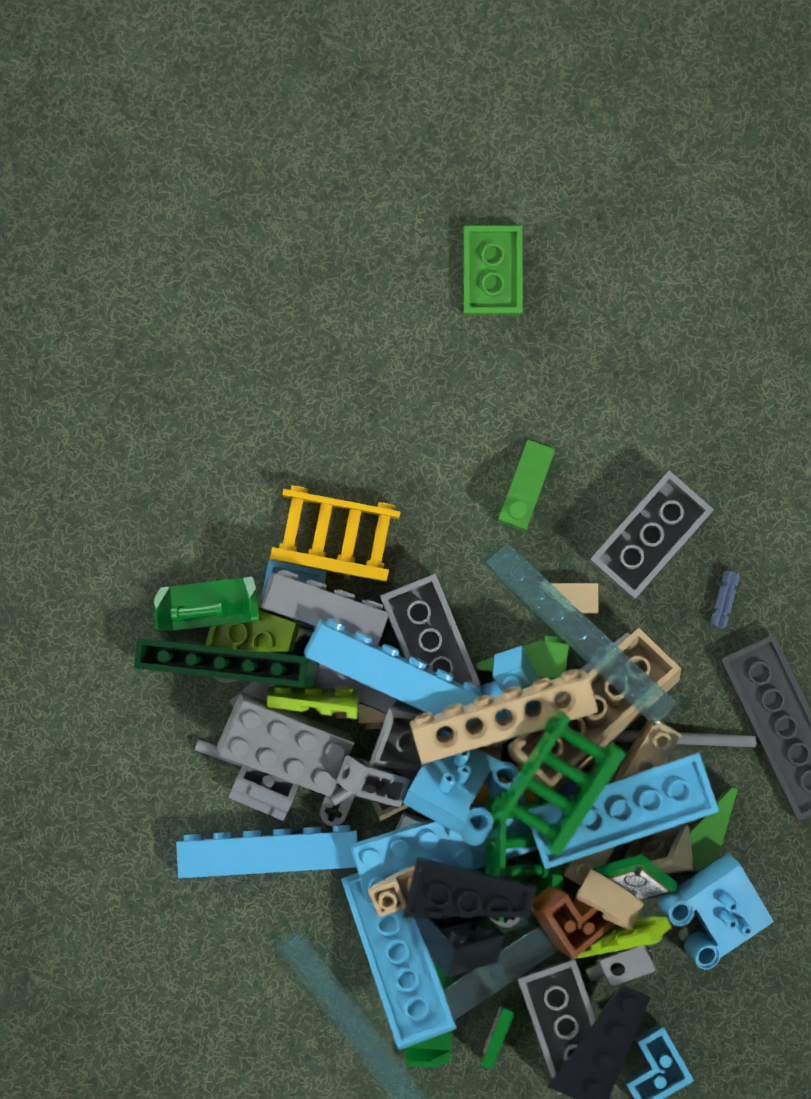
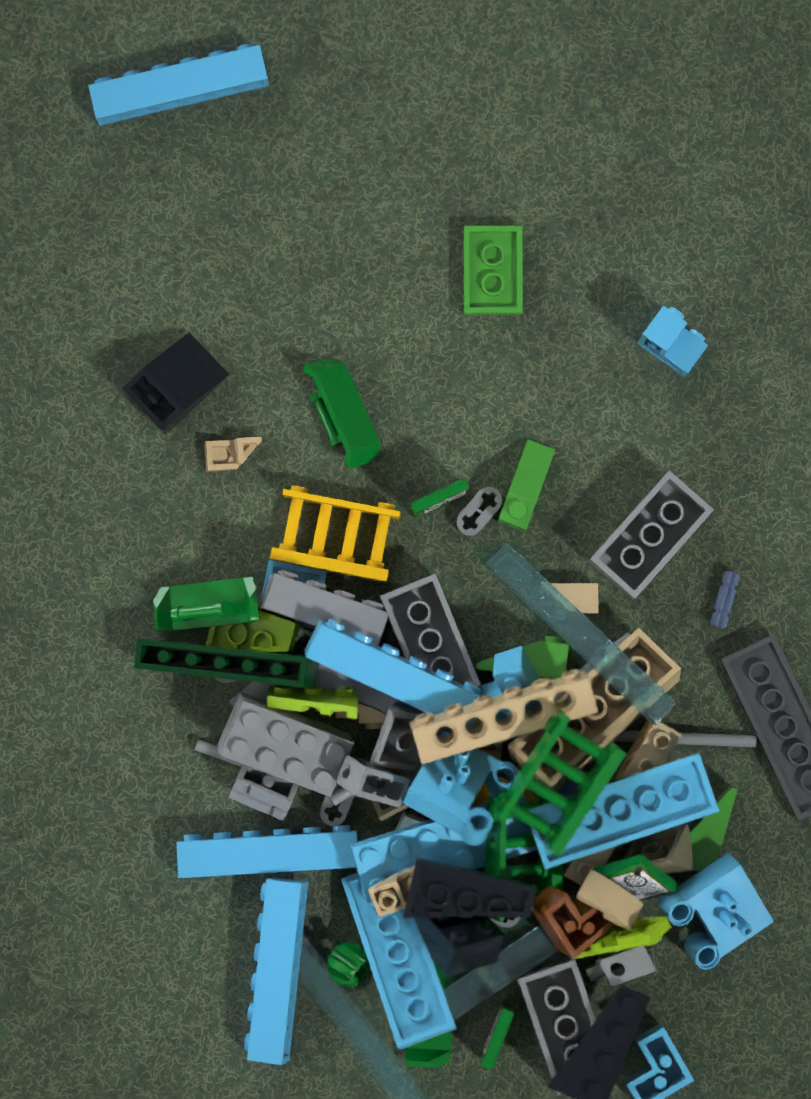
(175, 382): none -> black slope
(178, 84): none -> medium azure brick
(228, 454): none -> tan slope
(277, 970): none -> medium azure brick
(343, 411): none -> green piece
(348, 965): none -> green piece
(439, 498): none -> green tile
(473, 506): none -> light grey beam
(671, 342): none -> medium azure brick

